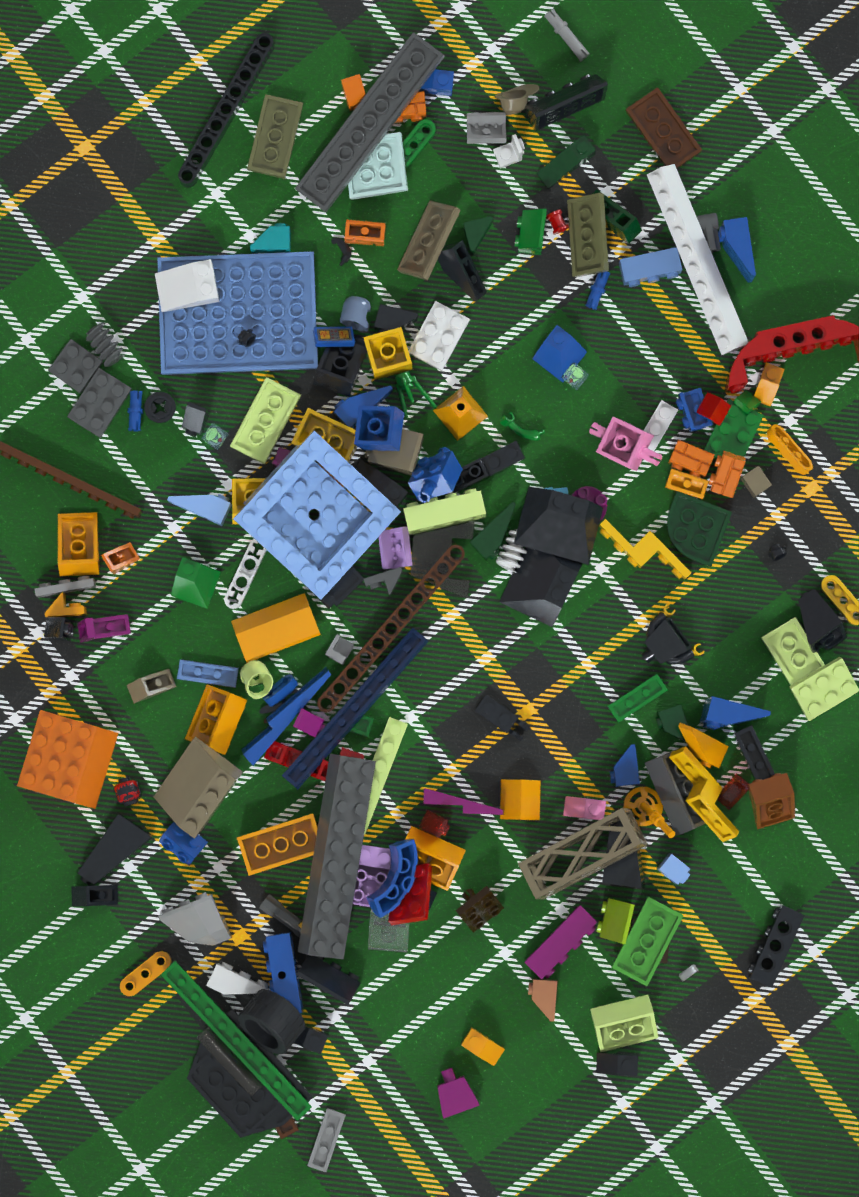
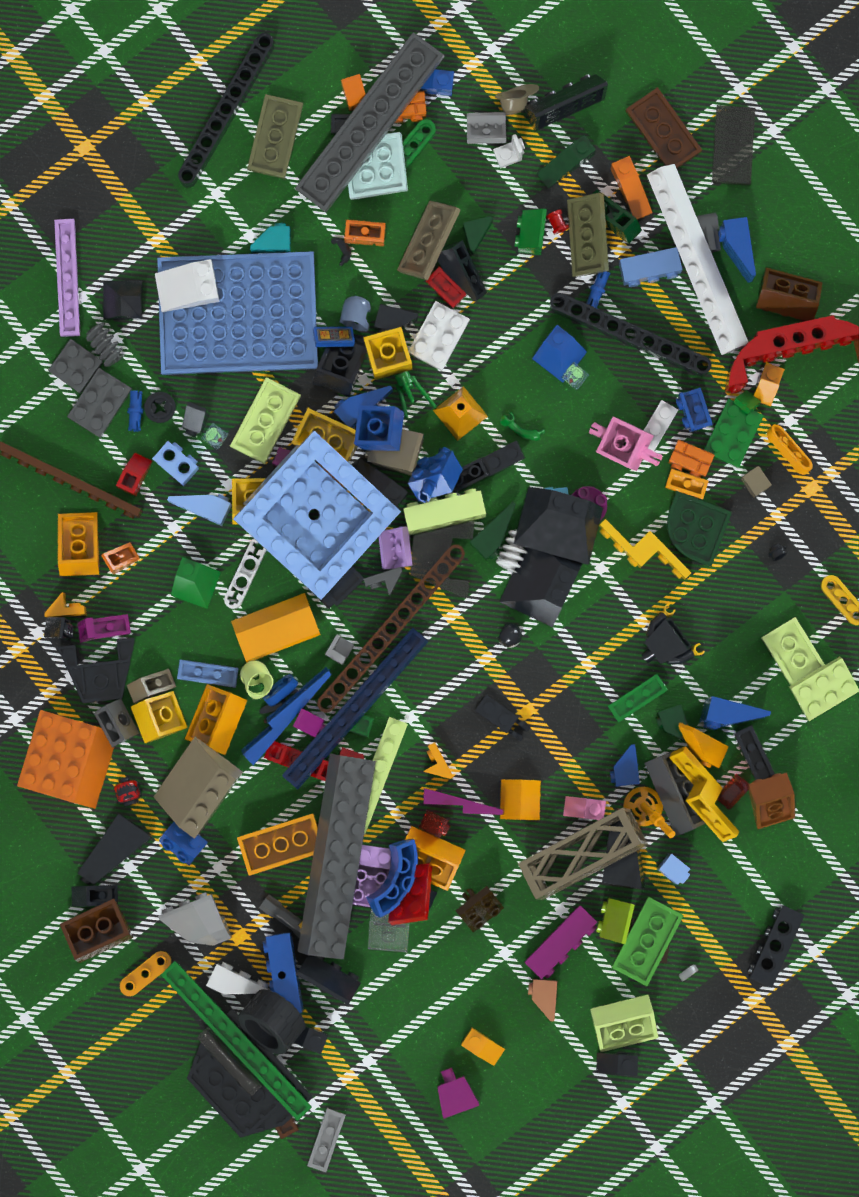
(65, 586): light grey plate -> none
(67, 277): none -> lavender plate
(96, 931): none -> reddish brown slope
(99, 680): none -> black wing
(116, 723): none -> dark grey brick
(123, 300): none -> black slope
(134, 474): none -> red slope
(158, 717): none -> yellow slope
(173, 466): none -> light blue brick
(246, 338): black plate -> none
(337, 121): none -> black tile
(441, 768): none -> light orange slope
(446, 287): none -> red plate
(510, 635): none -> black piece
(566, 34): light grey pin -> none
(631, 187): none -> orange slope
(640, 334): none -> black beam
(714, 408): red panel -> none
(727, 474): orange brick -> none
(733, 145): none -> clear smoke tile
(789, 295): none -> reddish brown slope
(820, 622): black slope -> none

